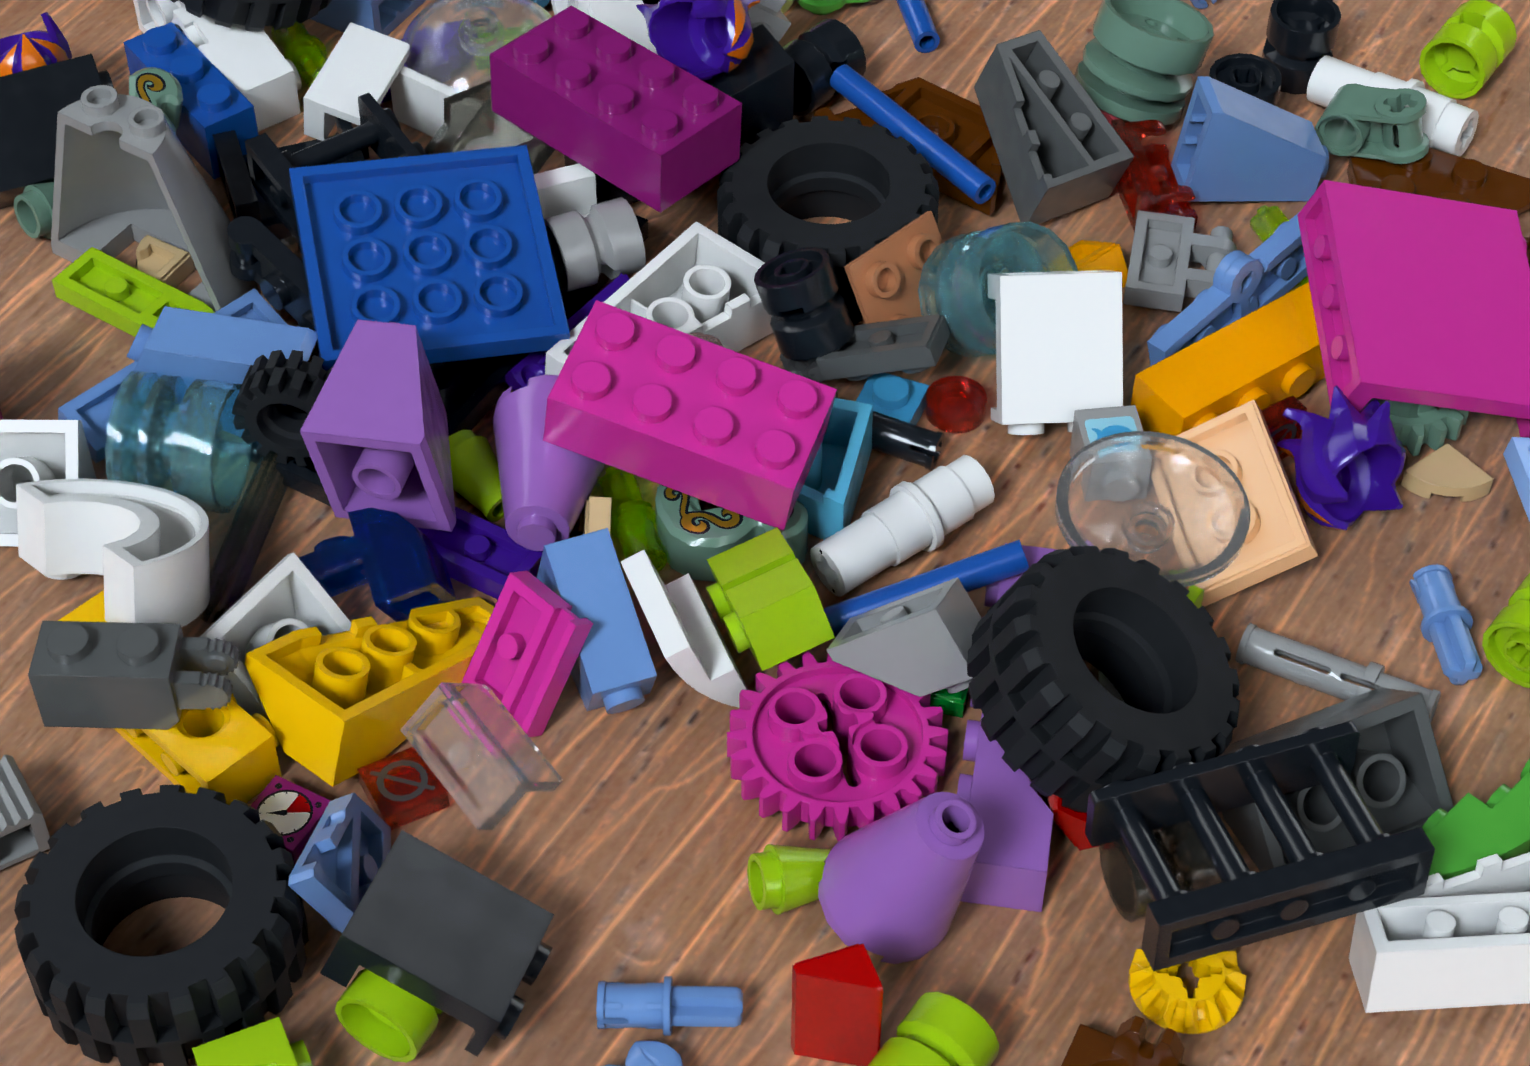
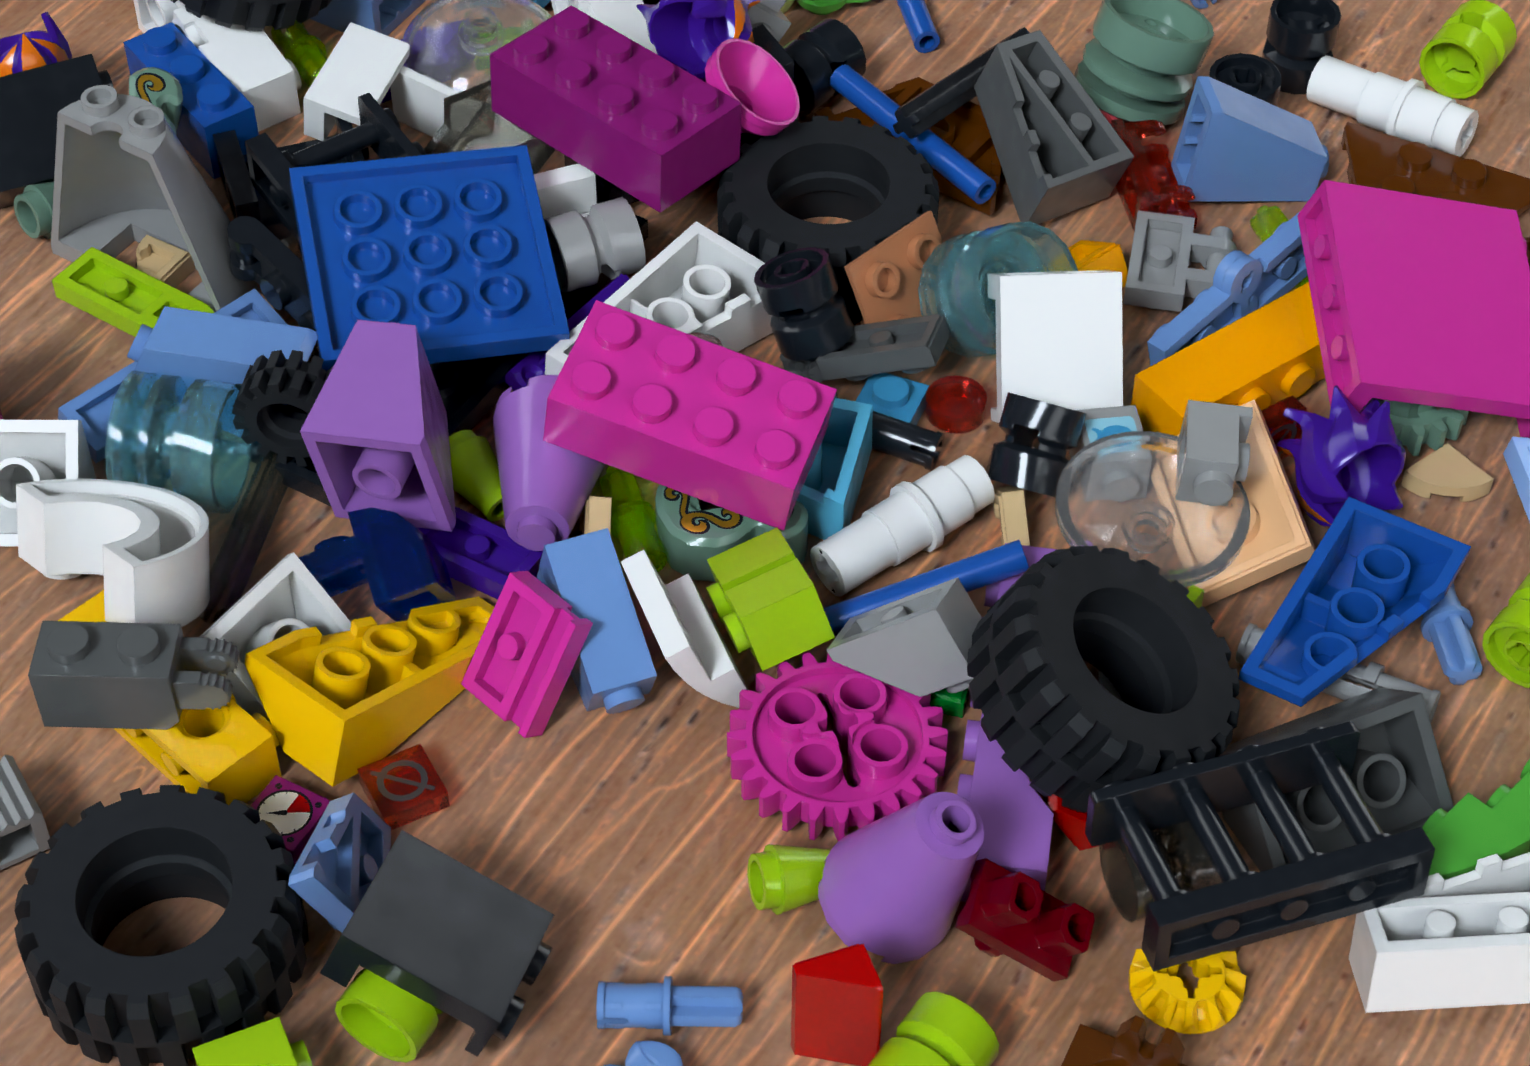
(478, 751): clear panel -> none
(757, 82): none -> dark pink piece
(944, 96): none -> black axle
(1011, 510): none -> tan tile
(1016, 460): none -> black wheel
(1018, 919): none -> dark red hips
(1212, 452): none -> light grey brick
(1350, 599): none -> blue wedge
(1374, 120): sand green piece -> none

